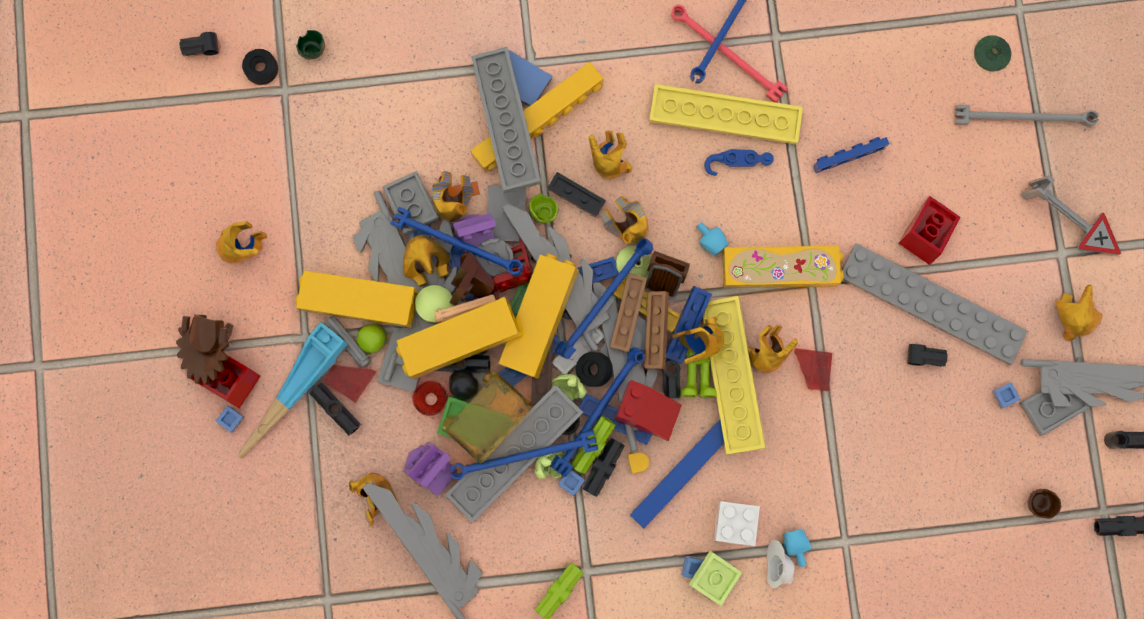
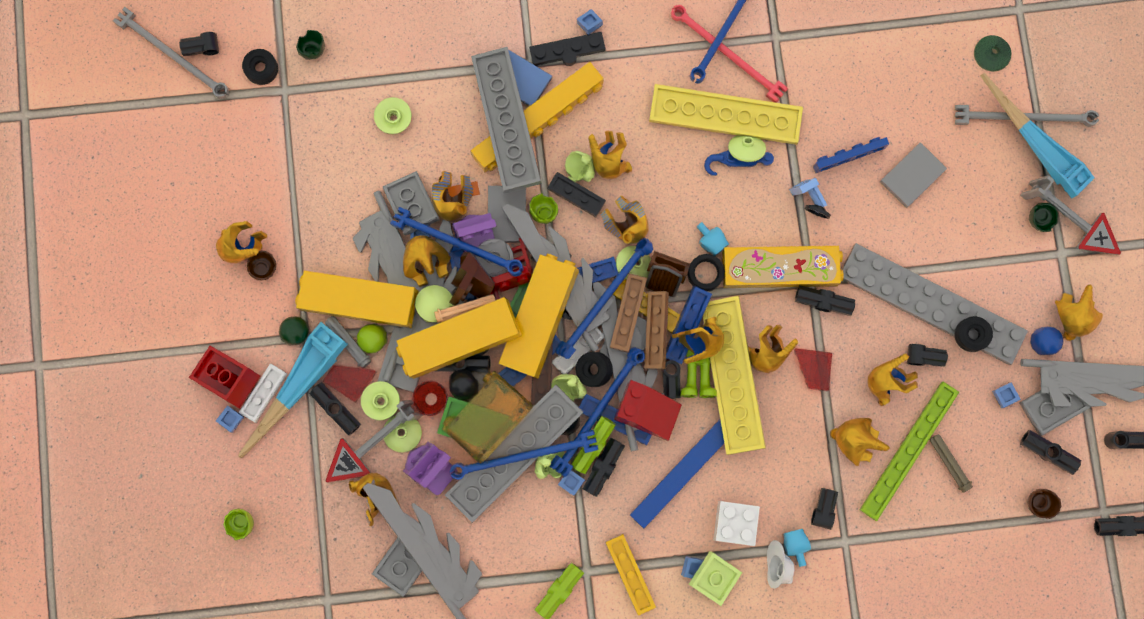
(128, 21): none -> light grey hinge
(203, 347): reddish brown piece -> none
(238, 523): none -> lime hair
(261, 266): none -> reddish brown hair
(263, 393): none -> white tile
(293, 330): none -> dark green hair
(348, 463): none -> piece
(370, 399): none -> yellowish green dish
(390, 107): none -> yellowish green dish
(397, 569): none -> light grey tile
(408, 440): none -> yellowish green dish
(567, 49): none -> black hinge
(579, 166): none -> yellowish green hair
(589, 21): none -> medium blue plate
(630, 574): none -> yellow plate
(638, 462): yellow tile -> none
(713, 260): none -> black tyre
(747, 148): none -> yellowish green dish
(819, 203): none -> light blue piece
(824, 514): none -> black piece
(825, 300): none -> black piece
(855, 437): none -> pearl gold piece
(883, 379): none -> pearl gold piece
(909, 451): none -> lime tile
(913, 175): none -> light grey tile
(929, 230): red slope -> none
(951, 464): none -> dark tan axle
(984, 331): none -> black tyre
(1043, 217): none -> dark green hair
(1046, 341): none -> blue hair
(1058, 162): none -> medium azure plate
(1060, 457): none -> black piece

